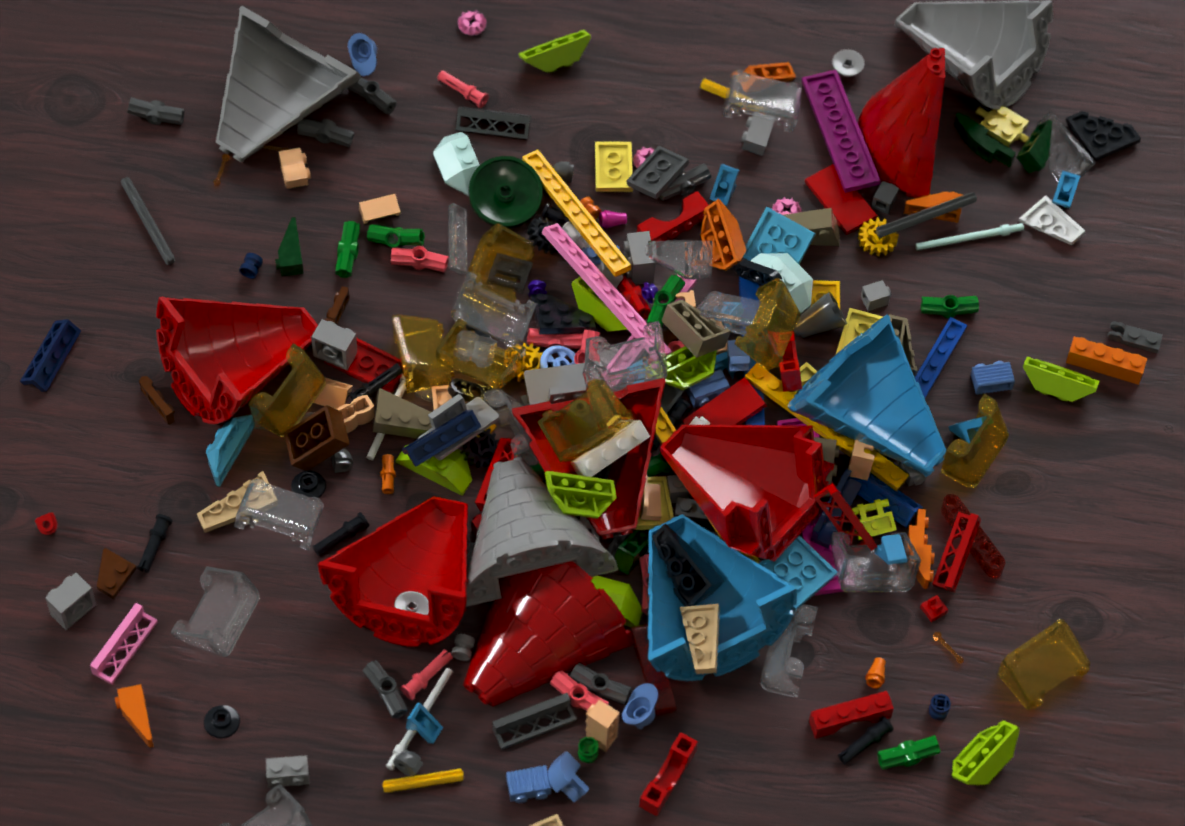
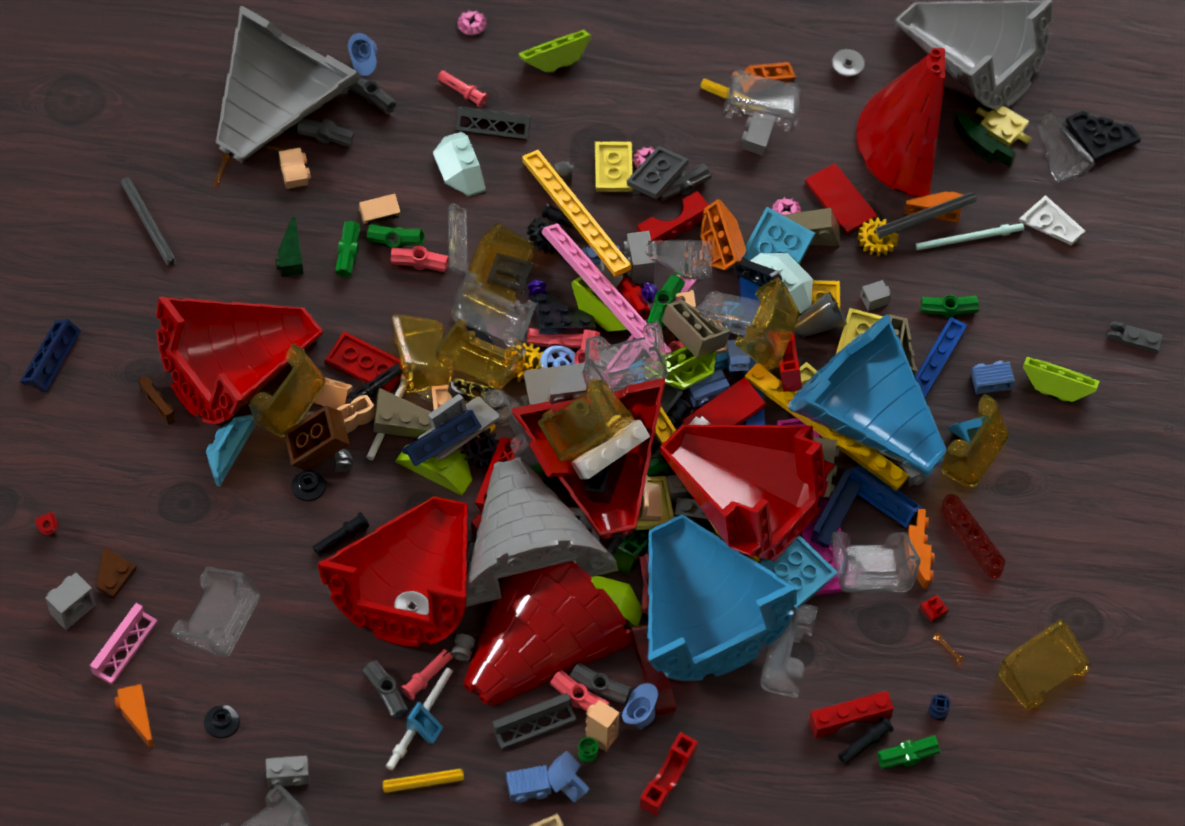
(156, 111): dark grey piece -> none
(157, 535): black pin -> none
(224, 511): tan wing -> none
(250, 266): dark blue wheel -> none
(280, 511): clear windscreen -> none
(334, 344): light grey brick -> none
(340, 302): reddish brown hinge -> none
(387, 474): orange pin -> none
(408, 763): dark grey piece -> none
(475, 348): clear brick -> none
(505, 191): dark green dish -> none
(575, 235): white pin -> none
(580, 494): lime wedge -> none
(593, 209): orange wheel -> none
(609, 219): dark pink cone -> none
(690, 572): black wedge -> none
(702, 633): tan wing -> none
(724, 184): dark azure slope -> none
(840, 131): magenta plate -> none
(846, 510): red fence -> none
(861, 462): light nougat hinge -> none
(876, 675): orange cone -> none
(878, 524): neon yellow plate -> none
(885, 197): dark grey brick -> none
(891, 549): dark azure slope -> none
(961, 553): red fence -> none
(986, 754): lime wedge -> none
(1037, 148): dark green slope -> none
(1066, 189): dark azure slope -> none
(1106, 360): orange brick -> none

